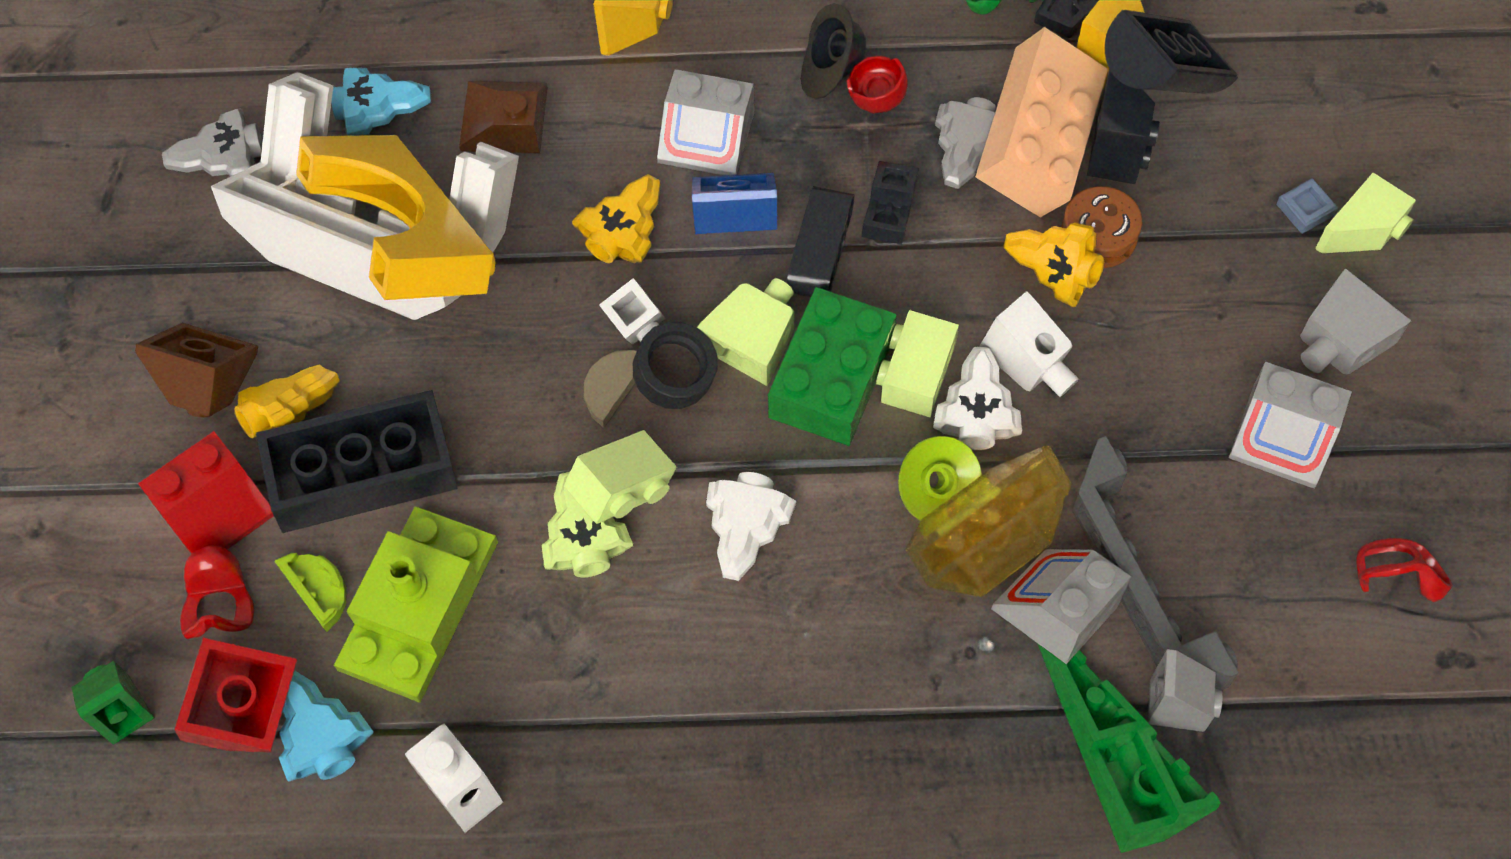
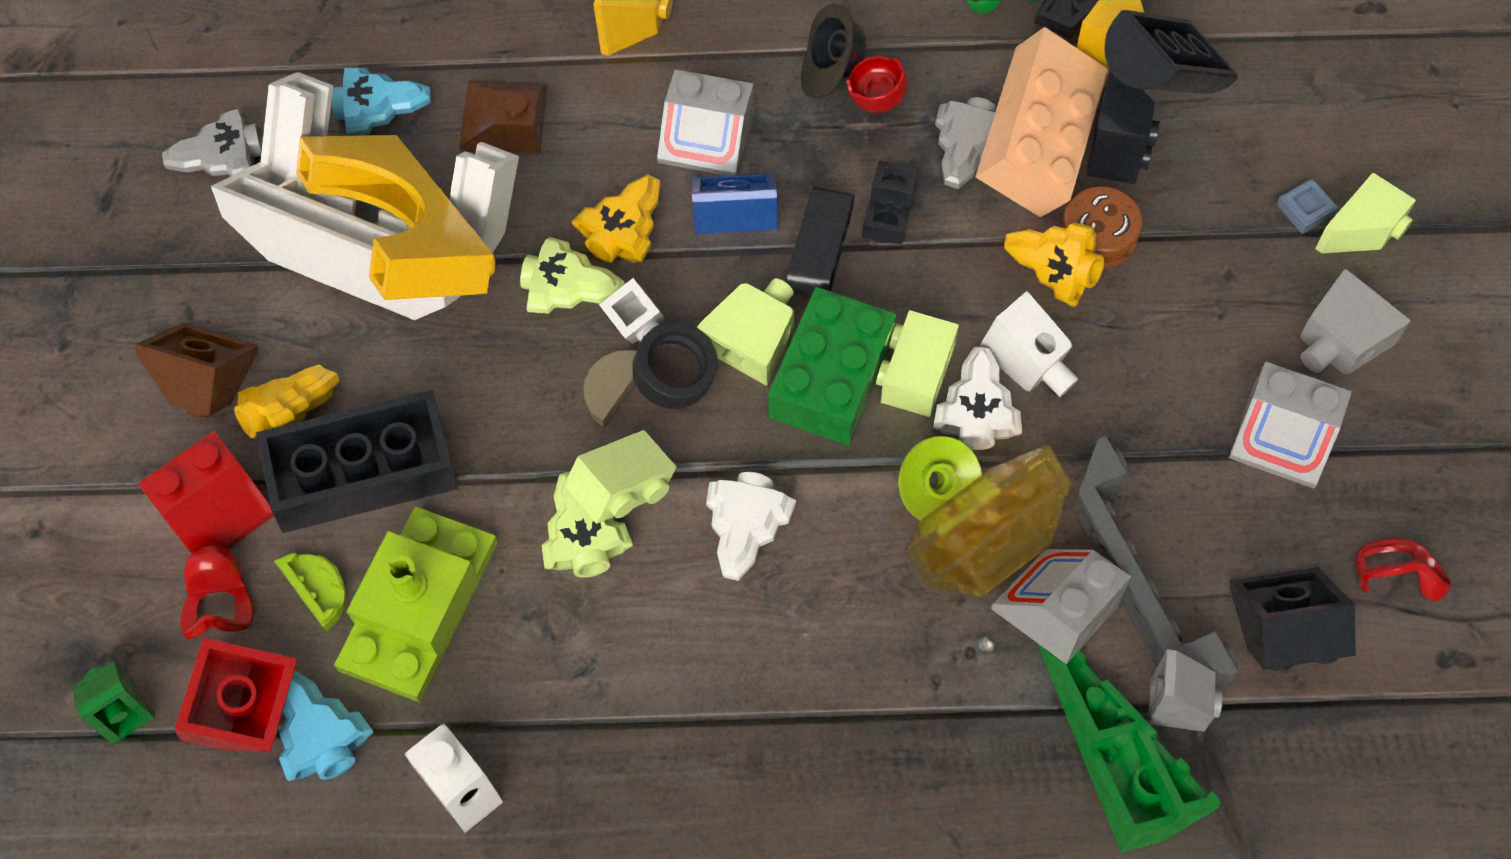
(564, 278): none -> yellowish green rock
(1294, 618): none -> black slope

